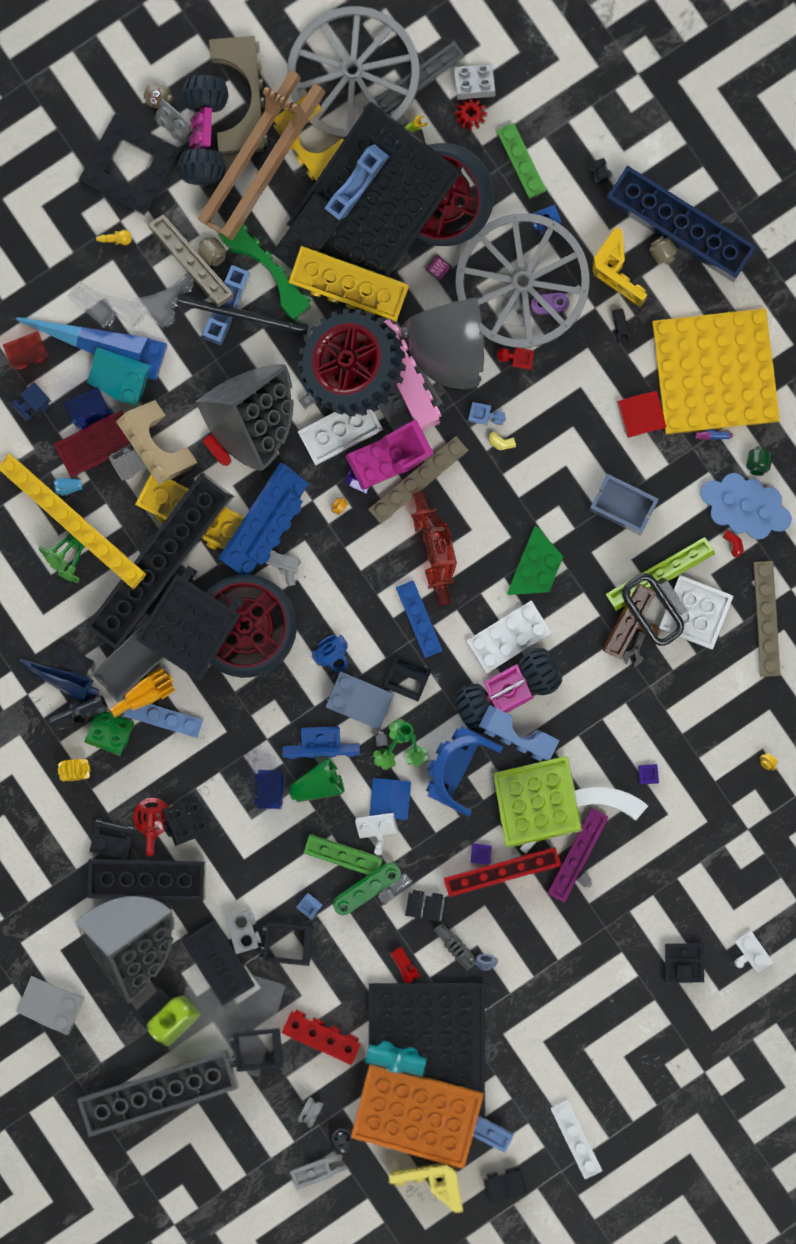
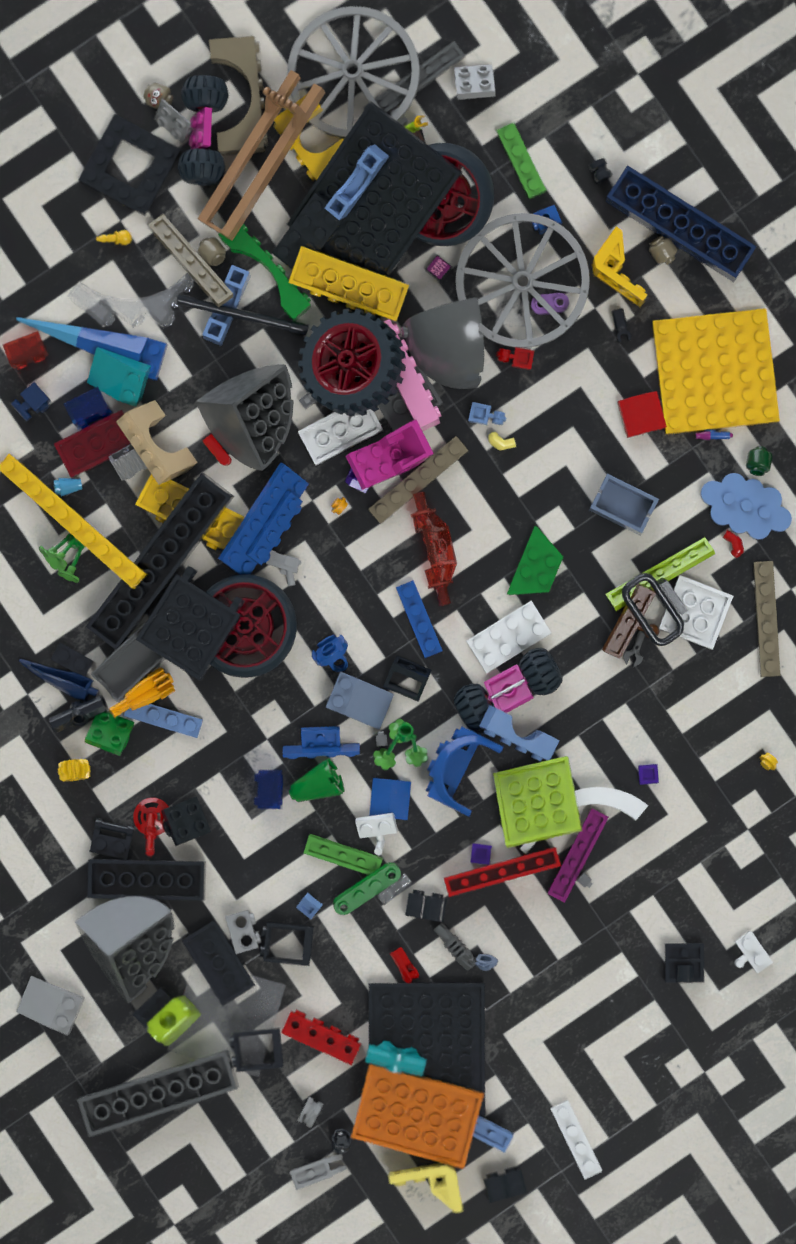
(478, 114): red gear -> none

